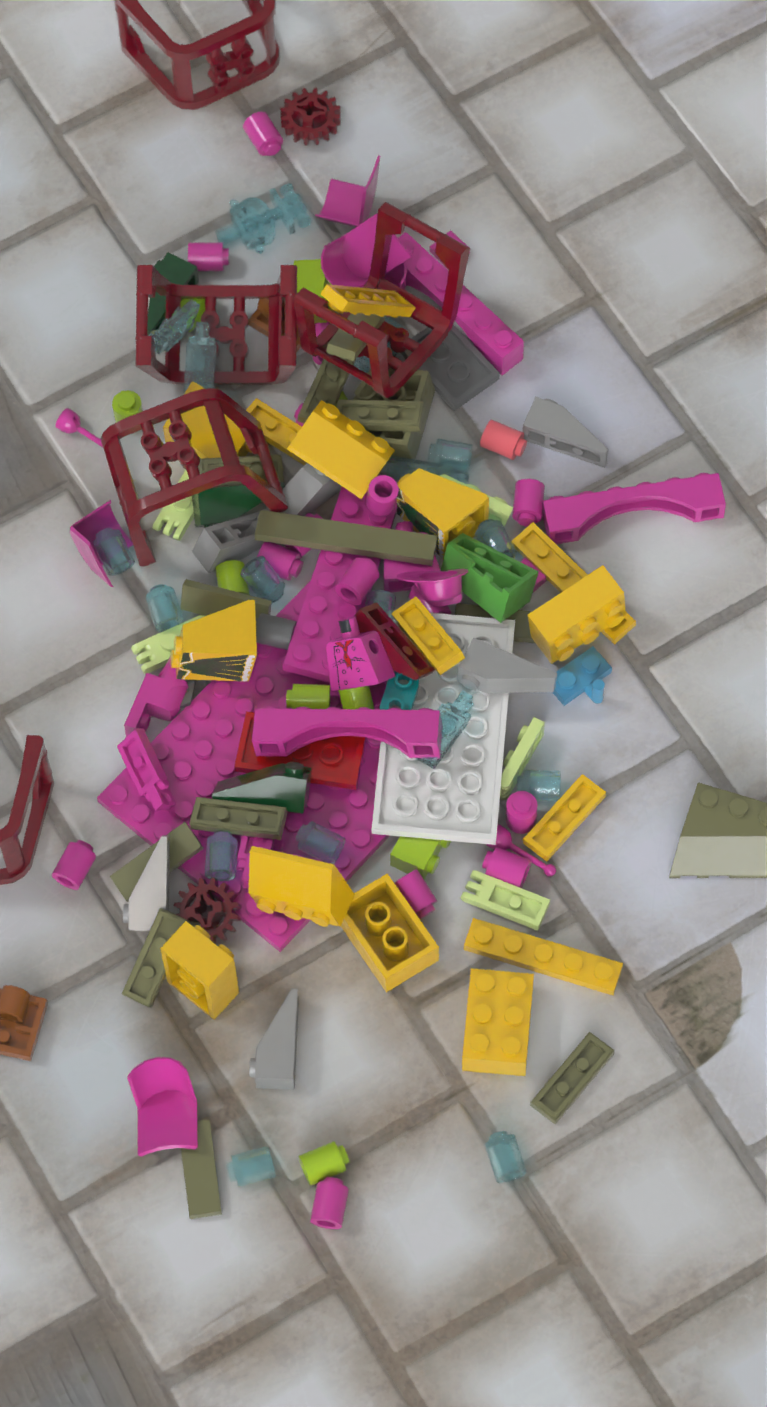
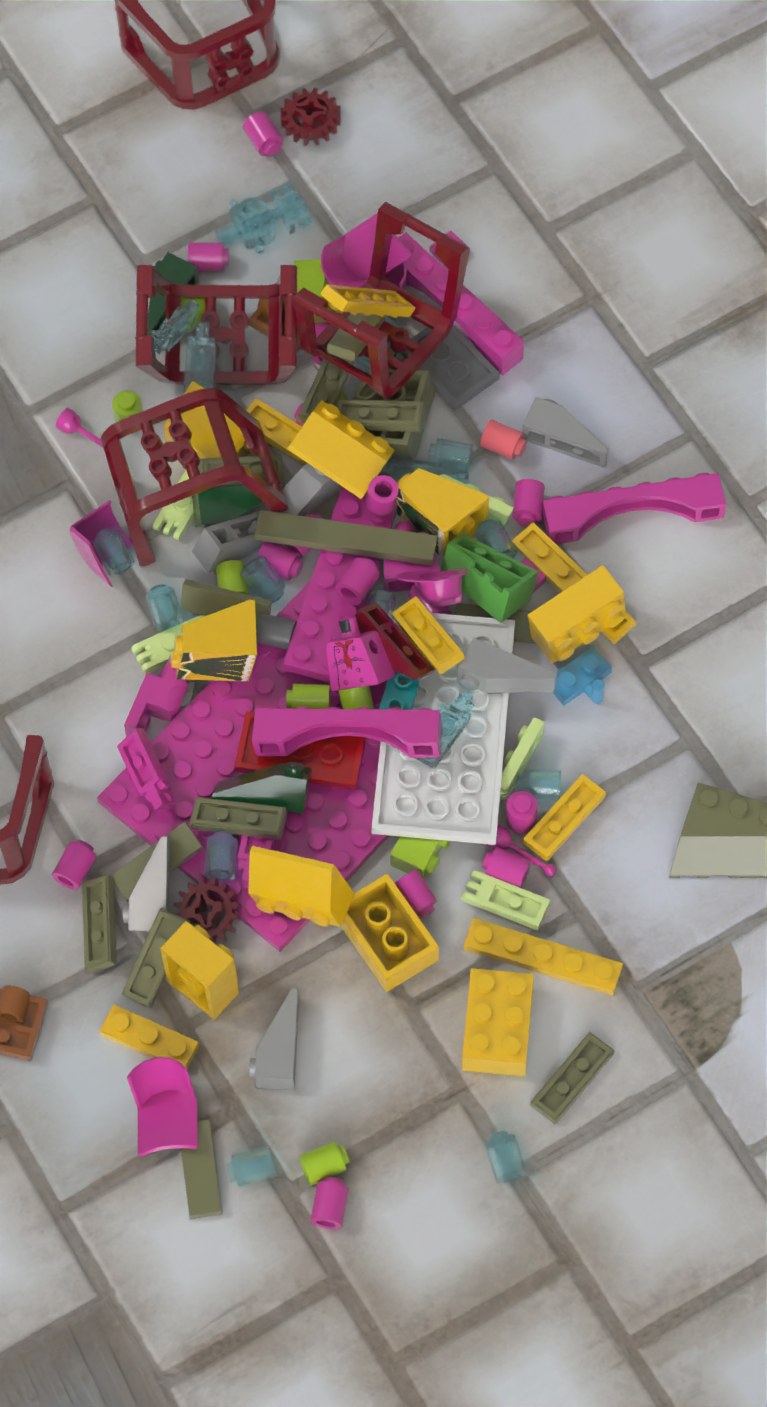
(99, 923): none -> olive tile
(147, 1036): none -> yellow plate
(320, 842): clear light blue brick -> none
(350, 202): dark pink piece -> none

